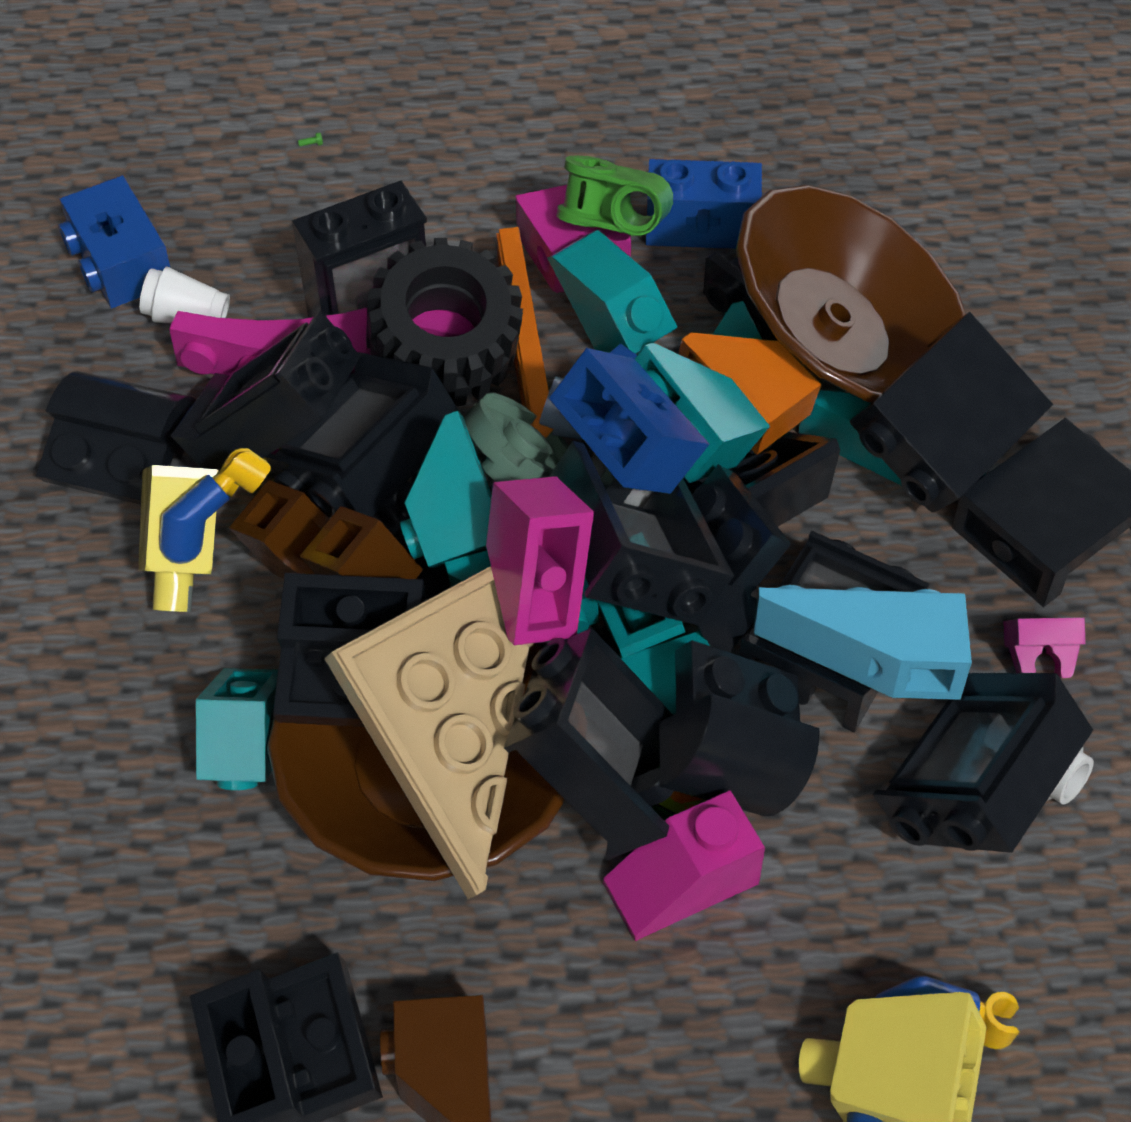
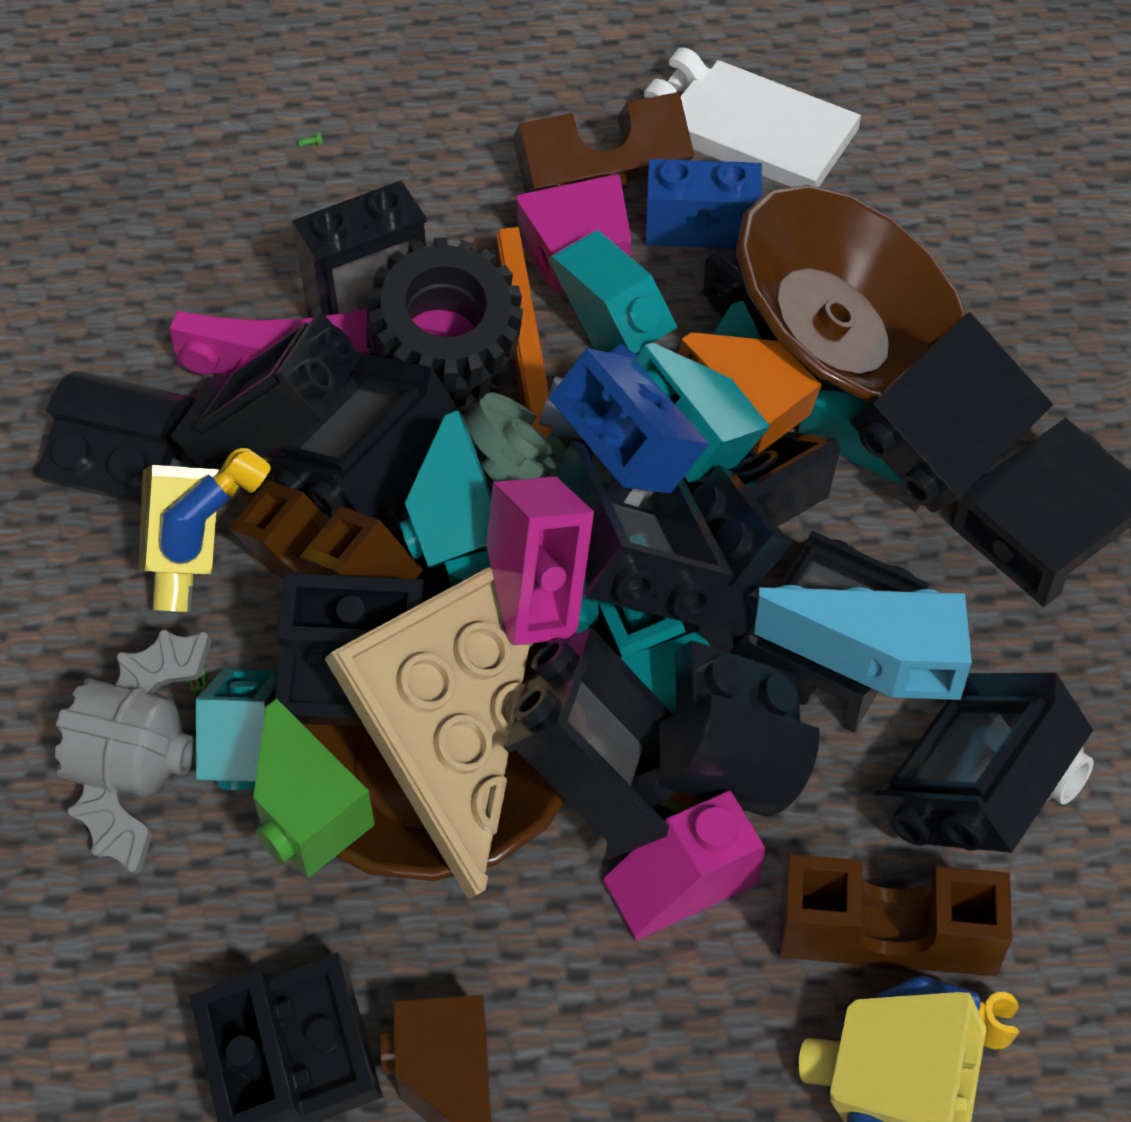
(113, 239): blue brick -> none
(128, 742): none -> light grey helmet
(173, 291): white cone -> none
(198, 685): none -> bright green piece
(305, 795): none -> bright green slope
(556, 156): none -> reddish brown arch
(601, 193): bright green piece -> none
(758, 120): none -> white tile
(946, 925): none -> reddish brown arch
(1058, 636): dark pink tile -> none

